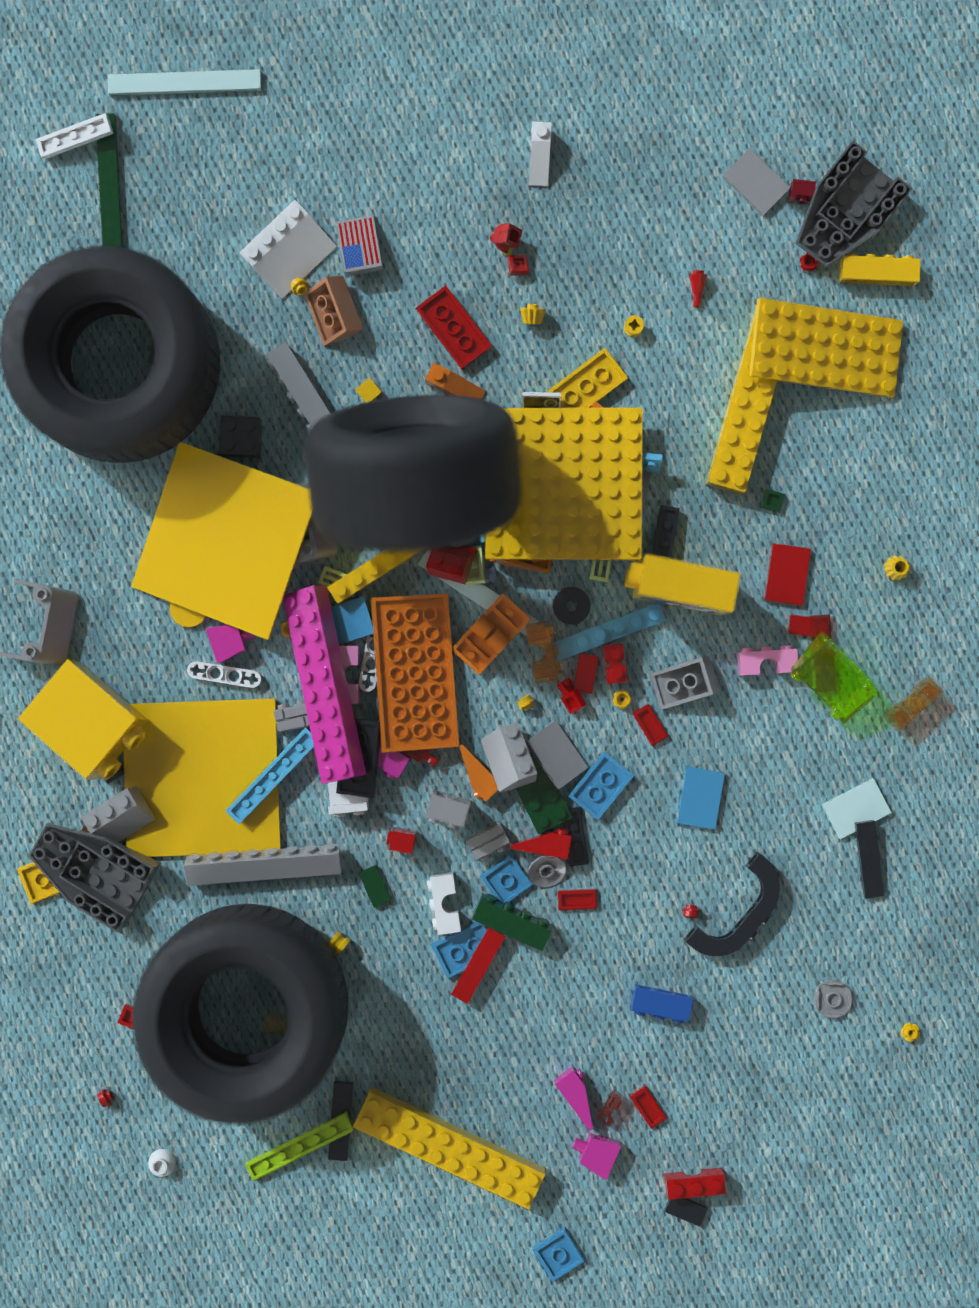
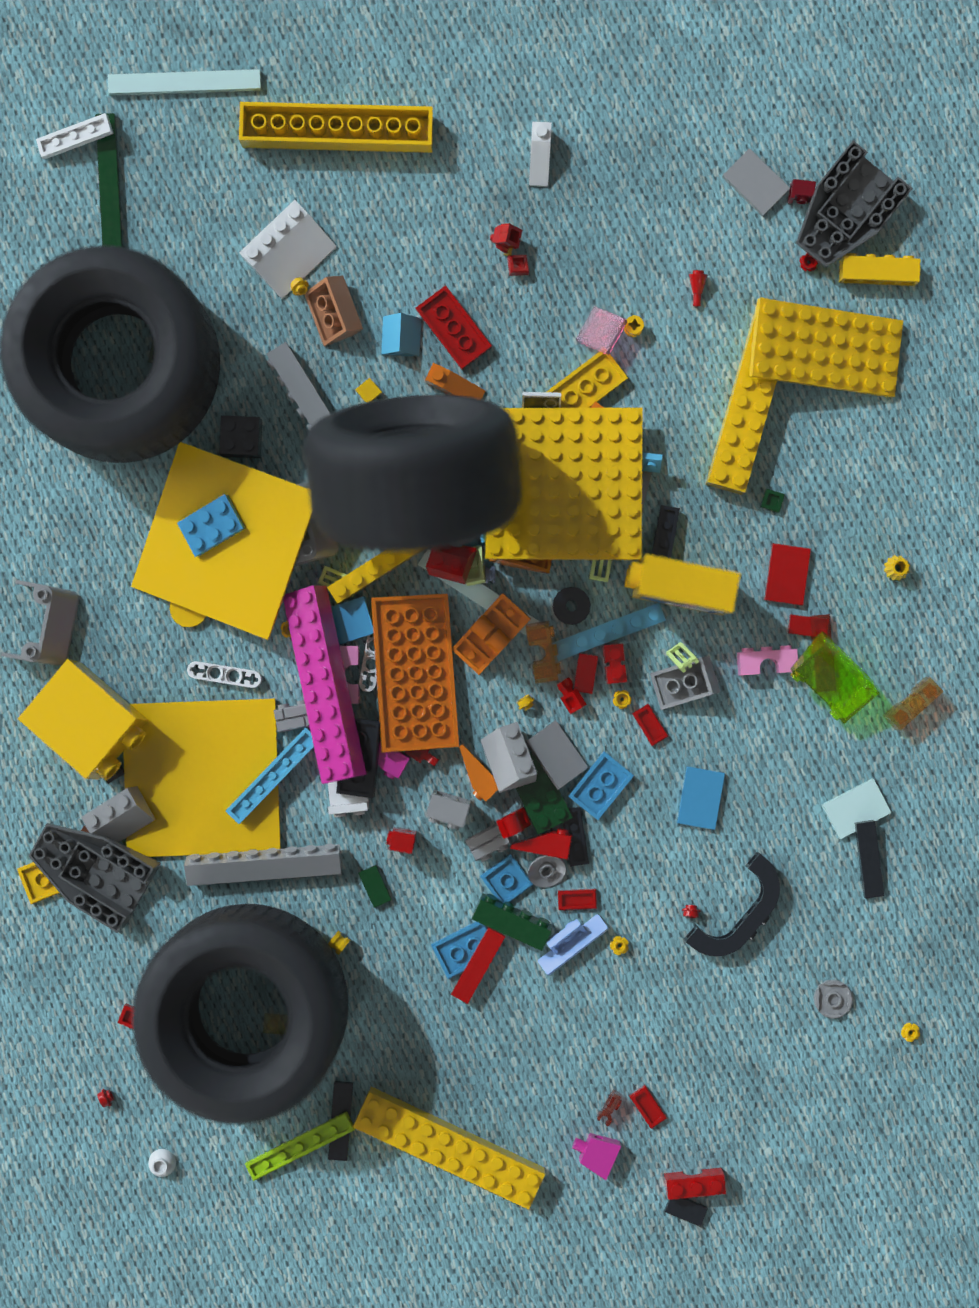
(211, 525): none -> dark azure plate
(227, 641): dark pink torso -> none
(336, 127): none -> yellow brick
(359, 245): slope -> none
(401, 335): none -> medium azure slope
(445, 920): white arch -> none
(513, 823): none -> red plate
(532, 314): yellow piece -> none
(558, 1254): dark azure tile -> none
(570, 942): none -> light blue bracket
(573, 1089): dark pink slope -> none
(601, 330): none -> clear pink tile
(624, 945): none -> yellow plate
(661, 1003): blue brick -> none
(686, 662): none -> yellowish green tile

